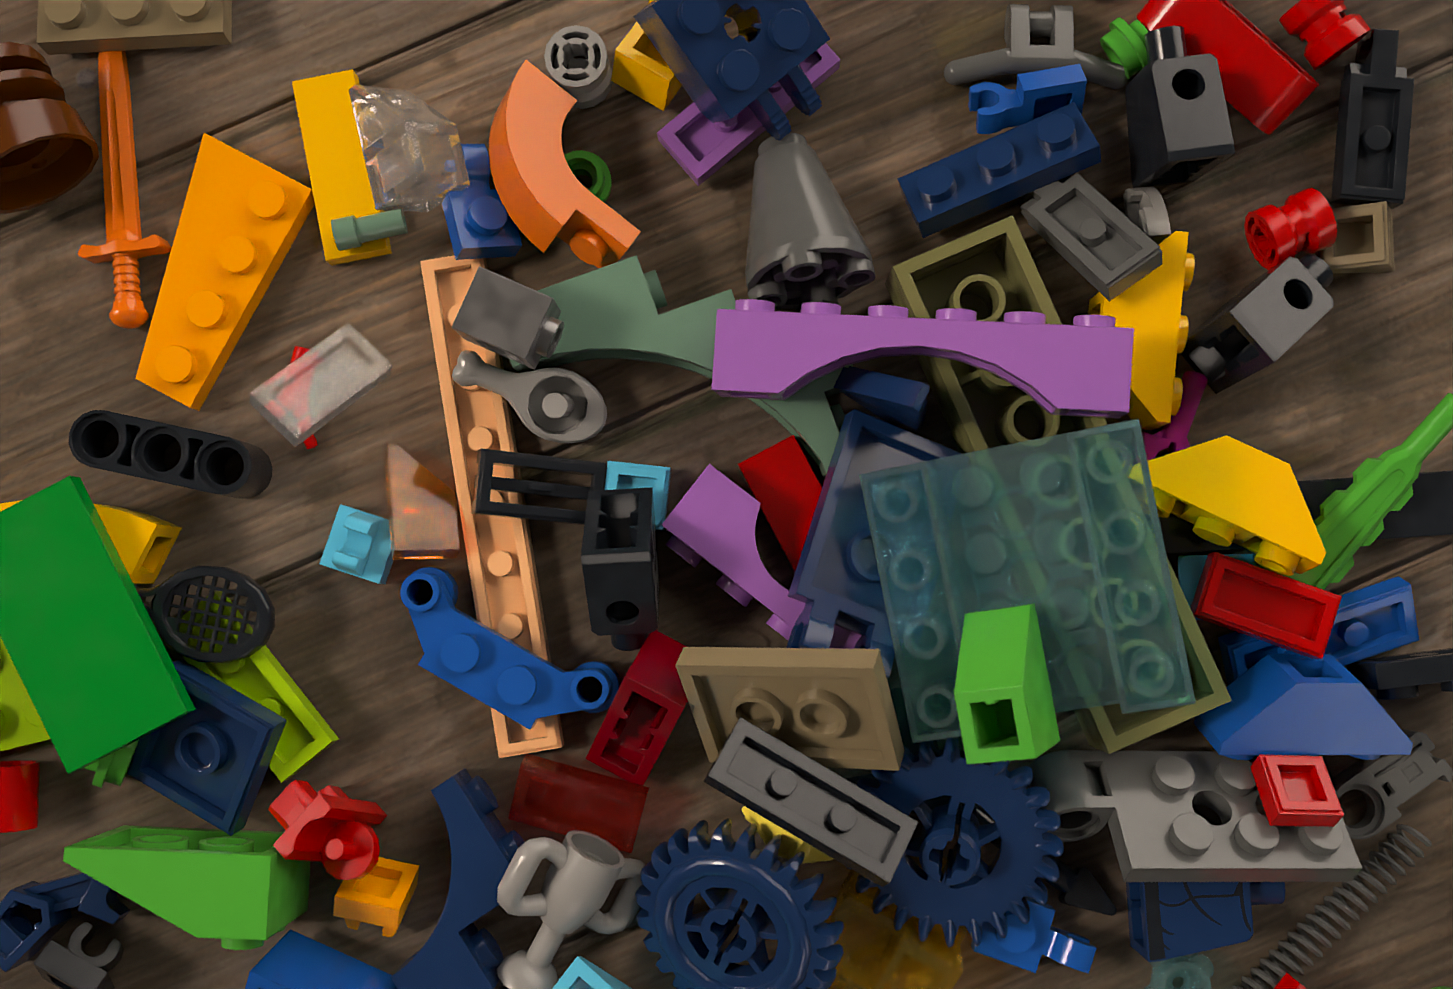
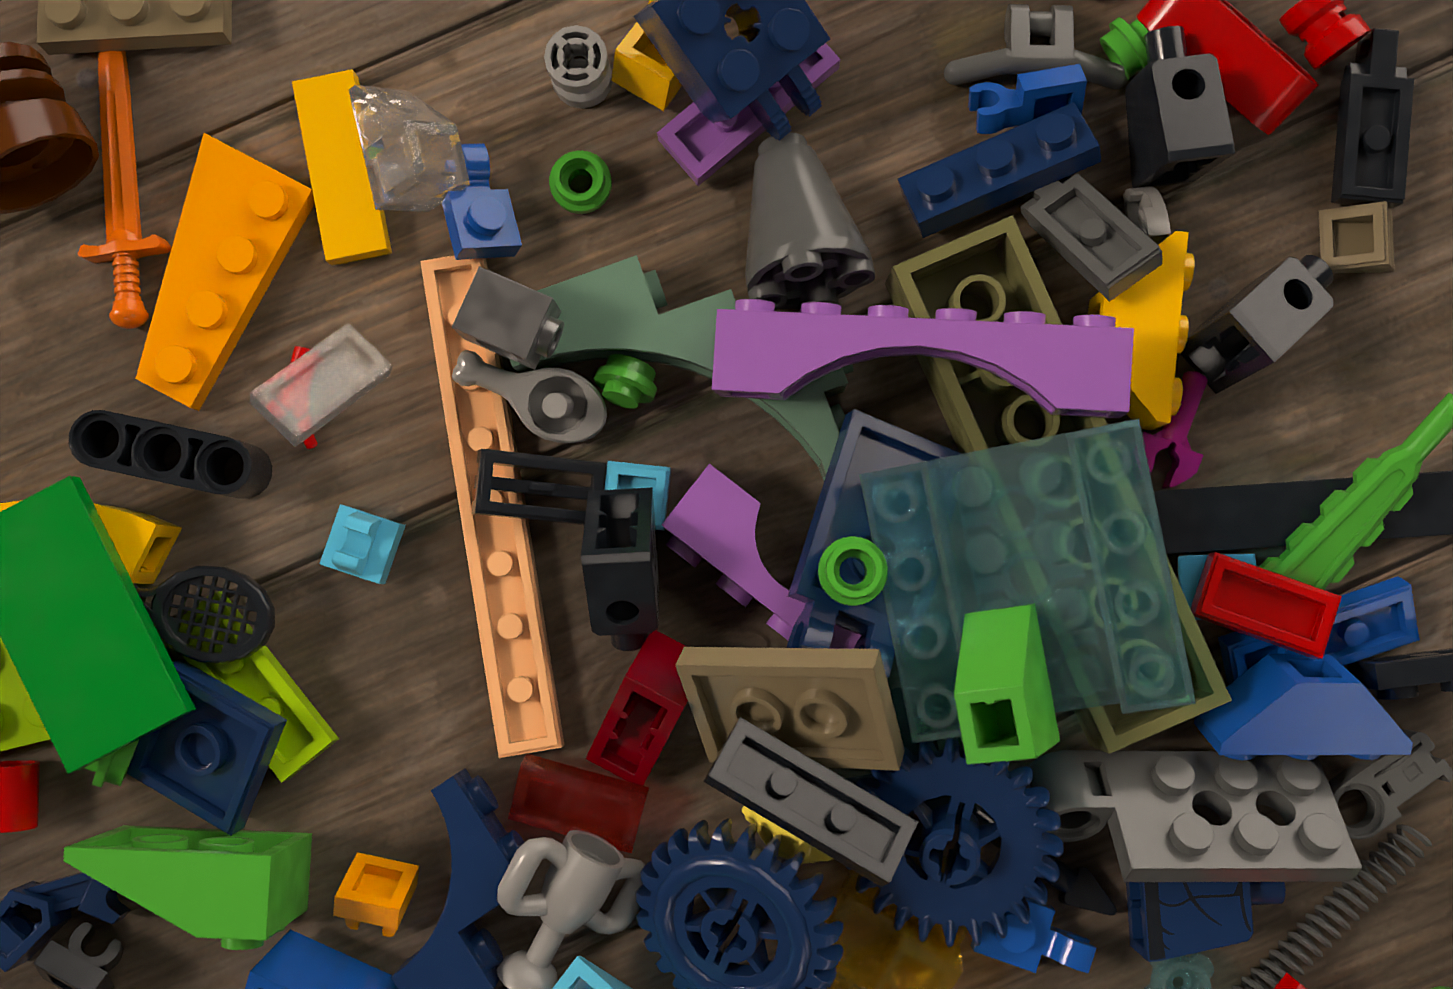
(328, 829): red hips -> none
(352, 231): sand green piece -> none
(419, 510): clear orange tile -> none
(493, 665): blue plate -> none
(537, 181): orange arch -> none
(626, 381): none -> bright green plate
(787, 493): red tile -> none
(868, 555): none -> bright green plate
(889, 397): dark blue tile -> none
(1241, 499): yellow slope -> none
(1283, 231): red wheel -> none
(1296, 790): red tile -> none

